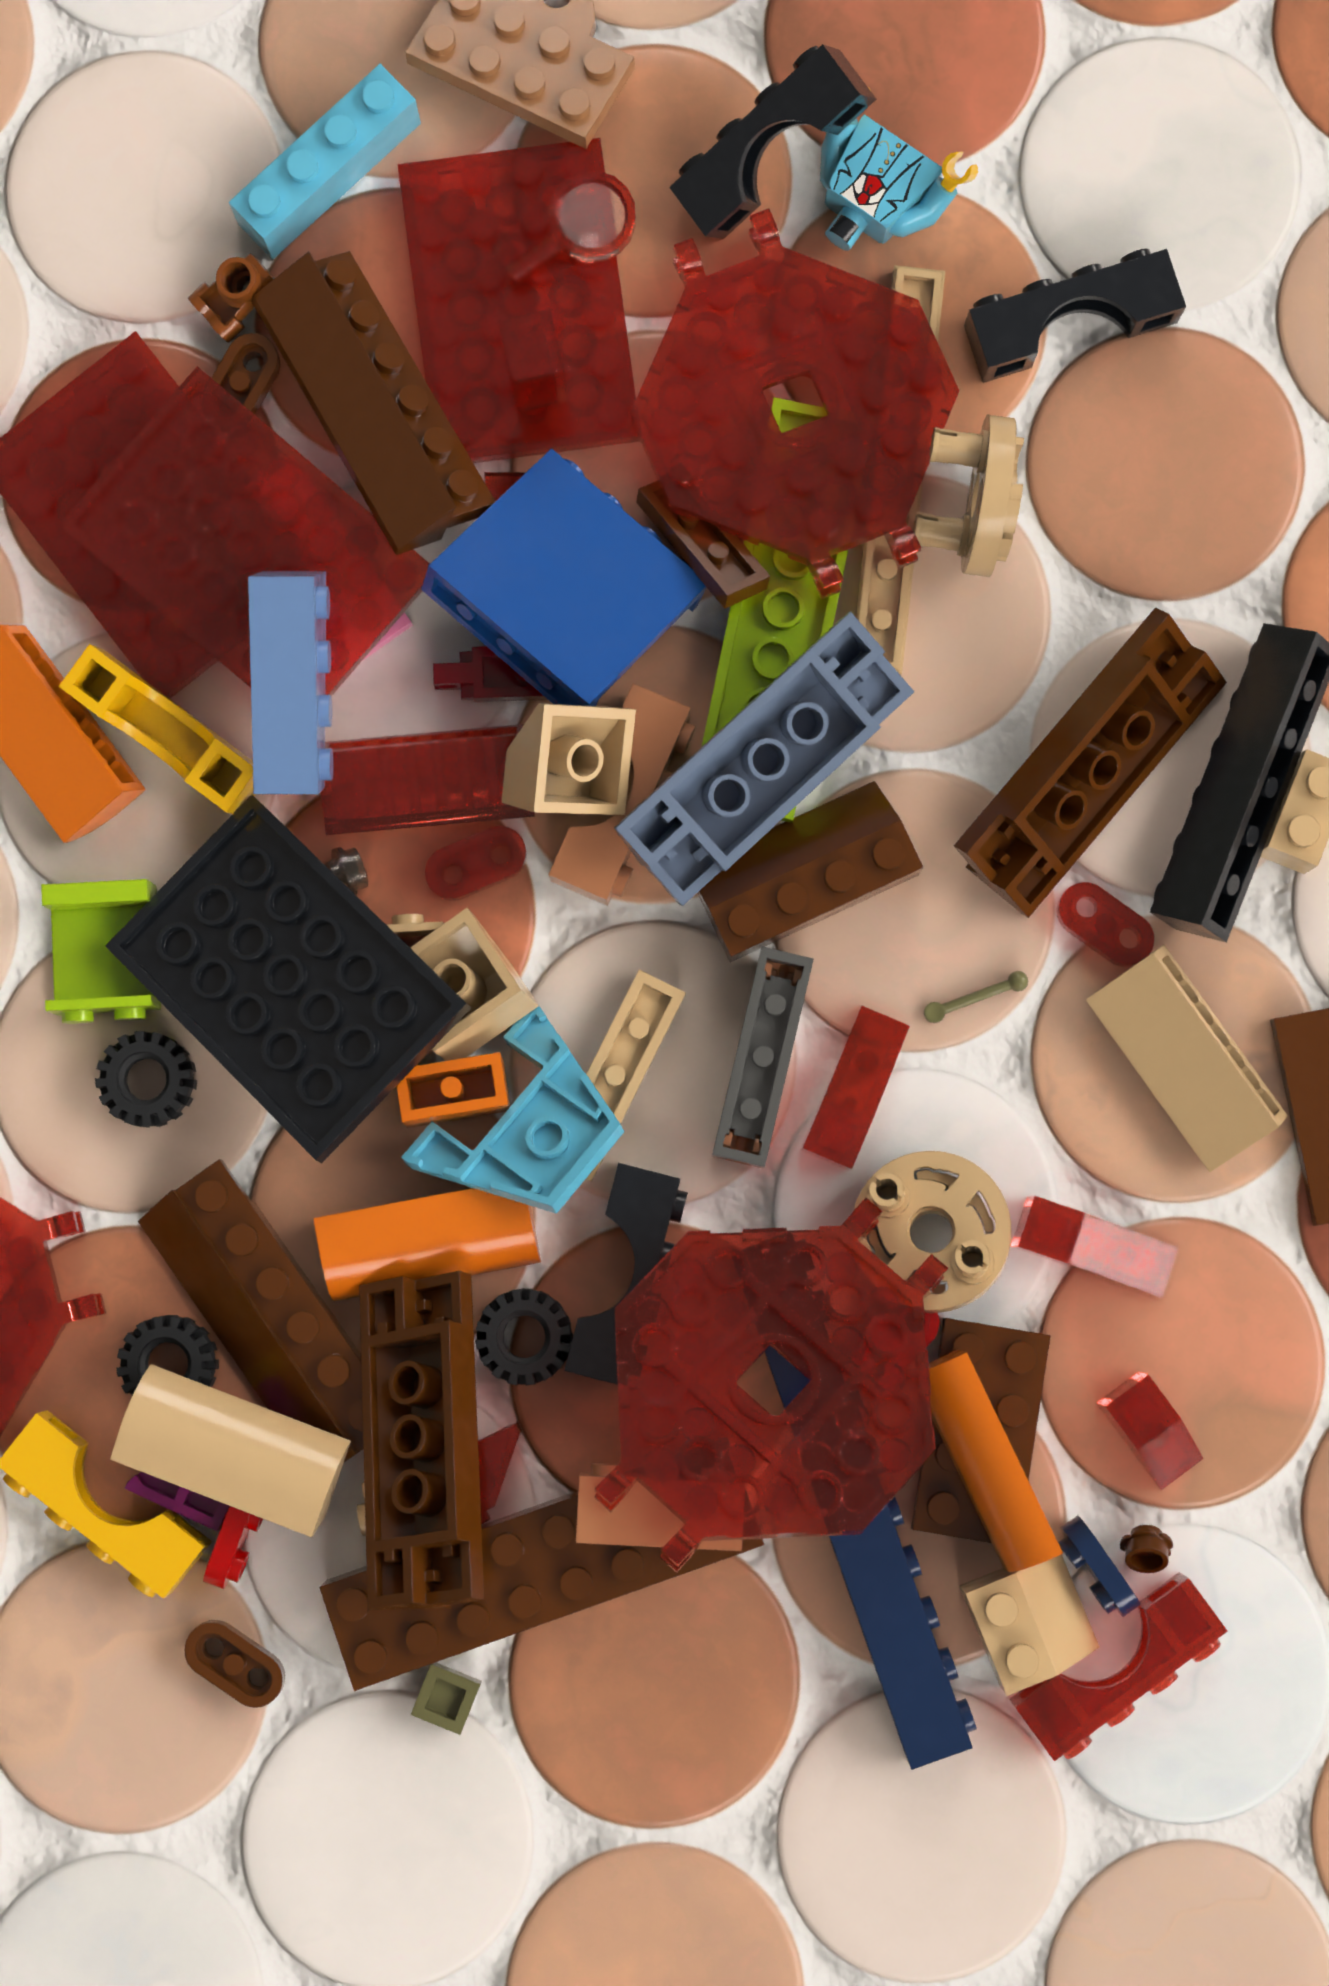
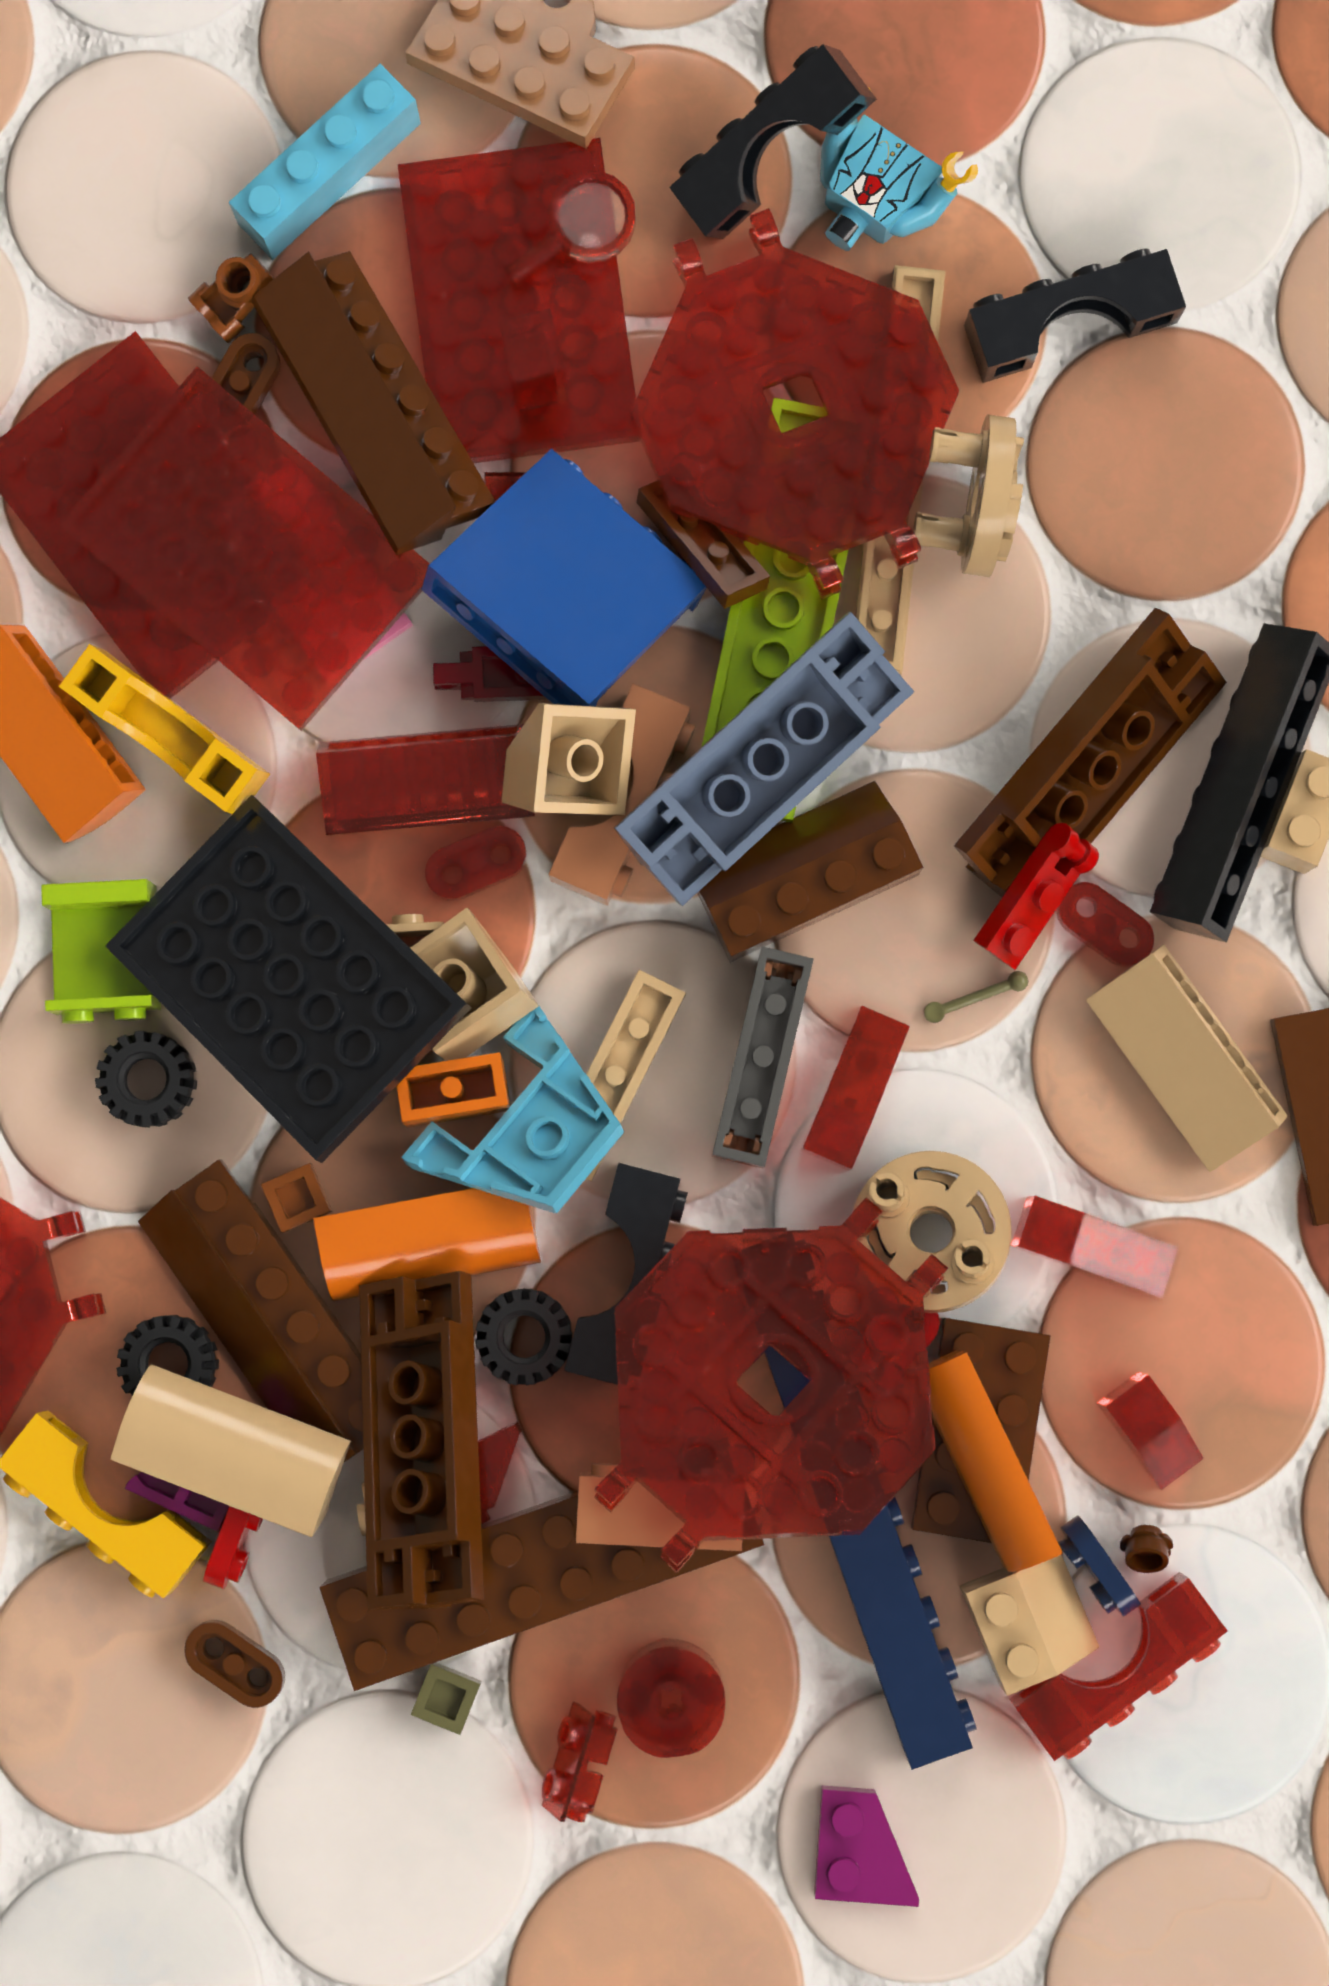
(289, 681): medium blue wedge -> none
(296, 1197): none -> dark orange plate
(348, 868): clear smoke plate -> none
(568, 1786): none -> clear red hinge
(678, 1728): none -> clear red brick
(859, 1852): none -> magenta wing
(1036, 894): none -> red plate

